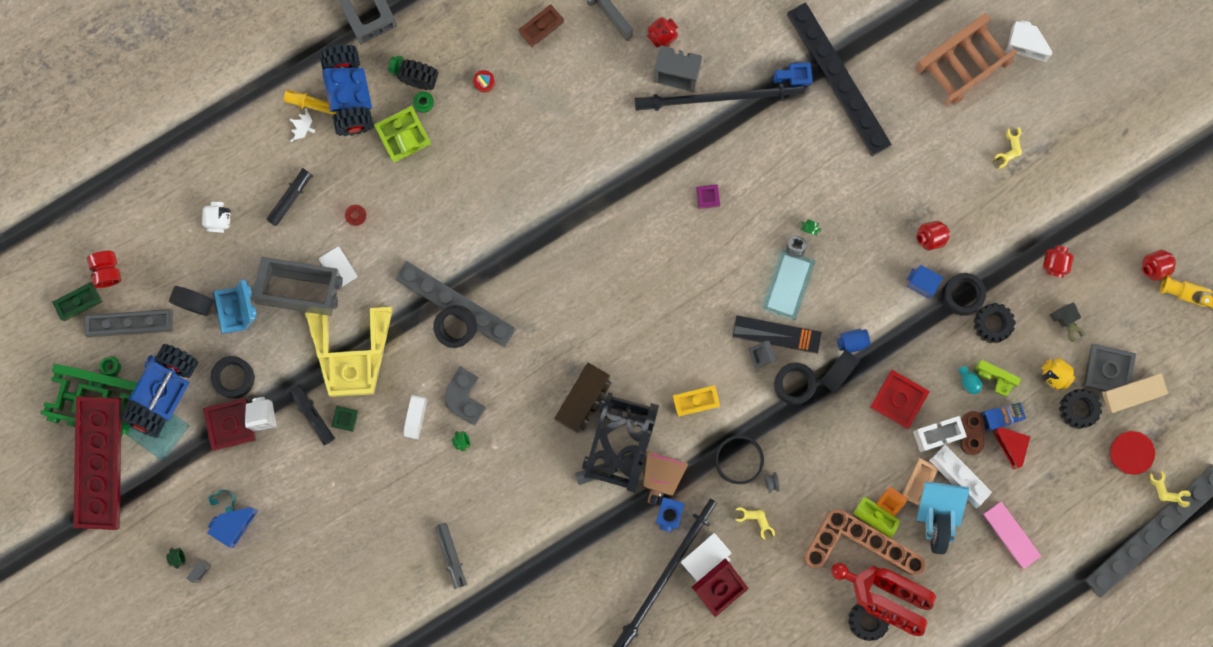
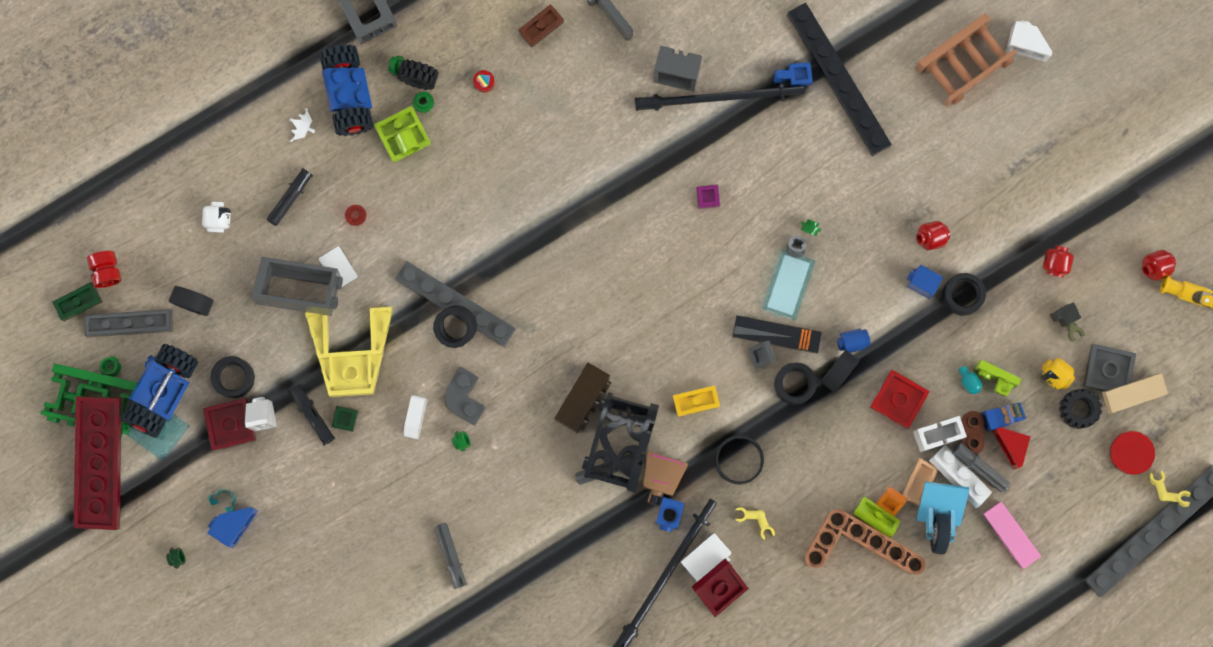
(199, 571): dark grey tile -> none
(234, 308): dark azure bracket -> none
(305, 100): yellow axle -> none
(662, 32): red head -> none
(772, 482): dark grey bush -> none
(859, 631): black tyre -> none
(883, 607): red piece -> none
(972, 460): none -> dark grey axle
(994, 309): black tyre -> none
(1016, 149): light yellow arm -> none

